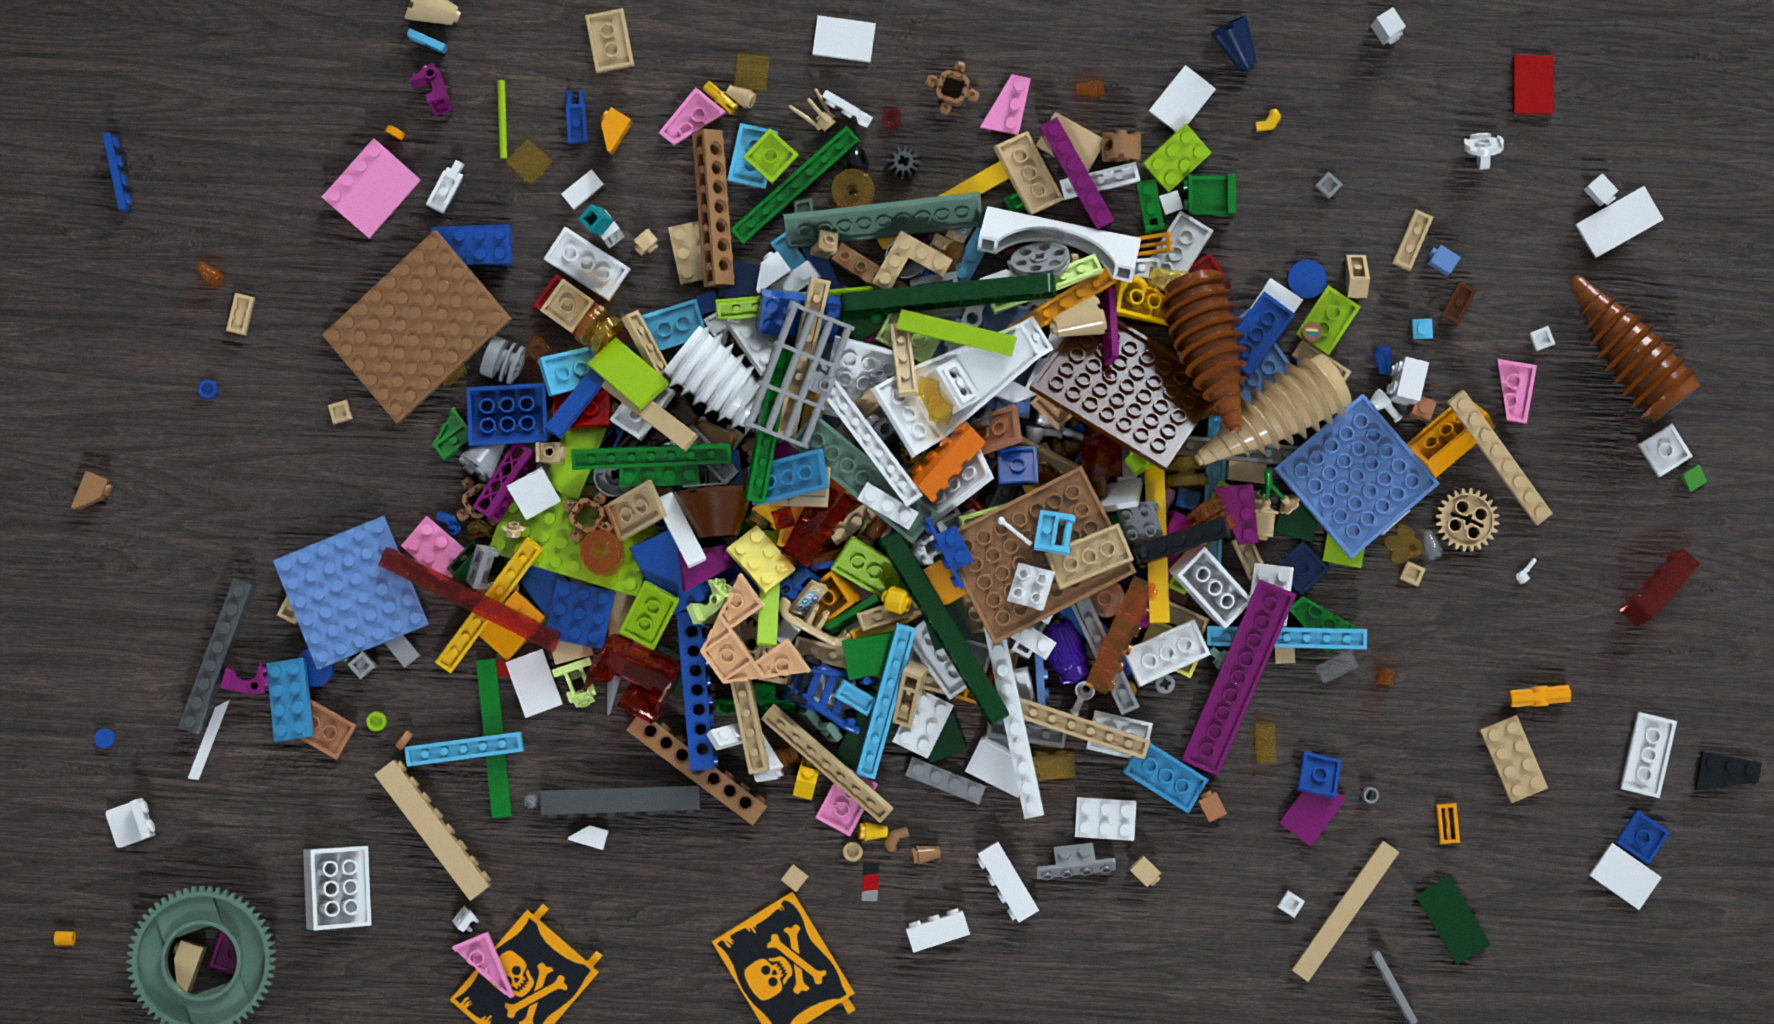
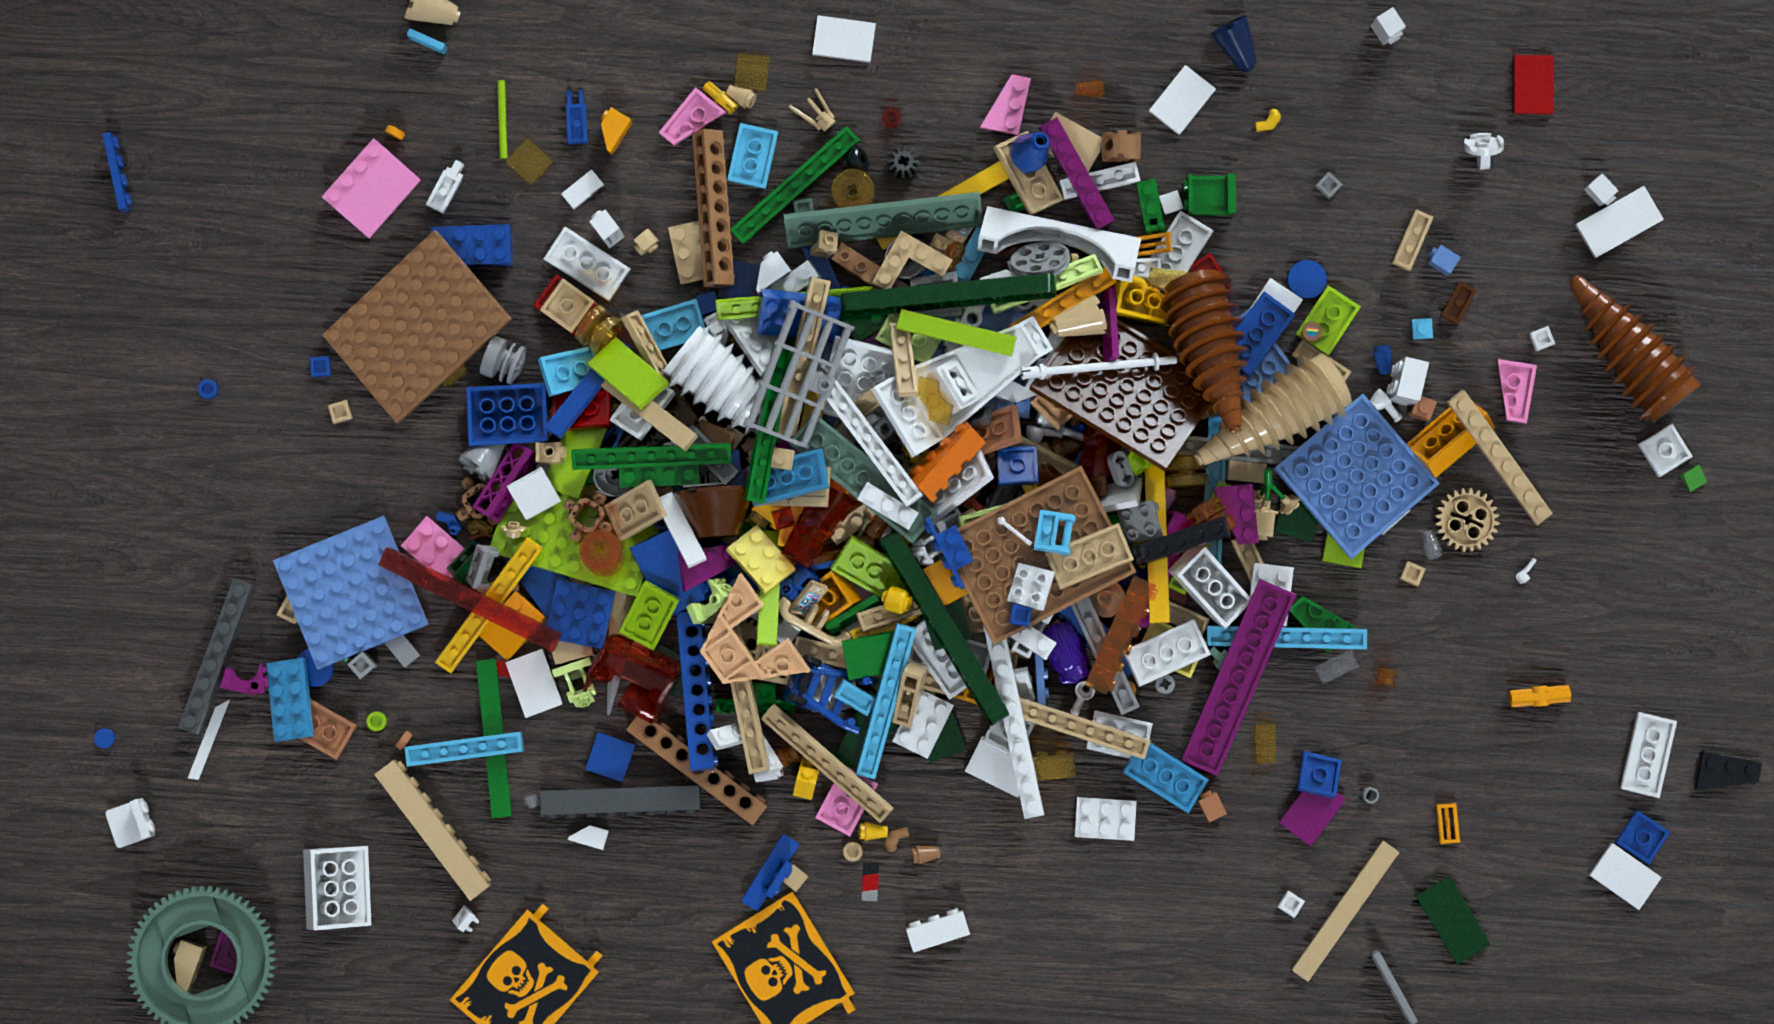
(64, 938): light orange hinge -> none
(91, 490): medium nougat slope -> none
(212, 276): clear orange cone -> none
(240, 314): tan plate -> none
(320, 366): none -> blue tile
(438, 98): magenta tile -> none
(452, 436): green wing -> none
(483, 956): bright pink wing -> none
(537, 351): clear orange animal -> none
(596, 219): teal brick -> none
(609, 40): tan tile -> none
(610, 757): none -> blue tile
(771, 156): lime plate -> none
(772, 873): none -> blue bracket
(782, 459): none -> tan plate
(791, 256): medium azure tile -> none
(828, 729): sand green plate -> none
(848, 109): white hinge -> none
(945, 780): light grey plate -> none
(959, 69): medium nougat piece -> none
(1008, 882): white brick -> none
(1020, 615): none -> blue tile
(1030, 151): none -> blue cone
(1036, 734): light grey tile -> none
(1042, 371): none -> white bar
(1075, 860): light grey bracket -> none
(1120, 469): none -> light grey beam
(1145, 871): tan brick -> none
(1176, 157): lime plate -> none
(1186, 499): blue panel -> none
(1284, 655): tan tile -> none
(1306, 565): dark blue tile -> none
(1357, 276): tan slope -> none
(1400, 544): clear yellow plate -> none
(1513, 759): tan plate -> none
(1659, 587): clear red wedge -> none

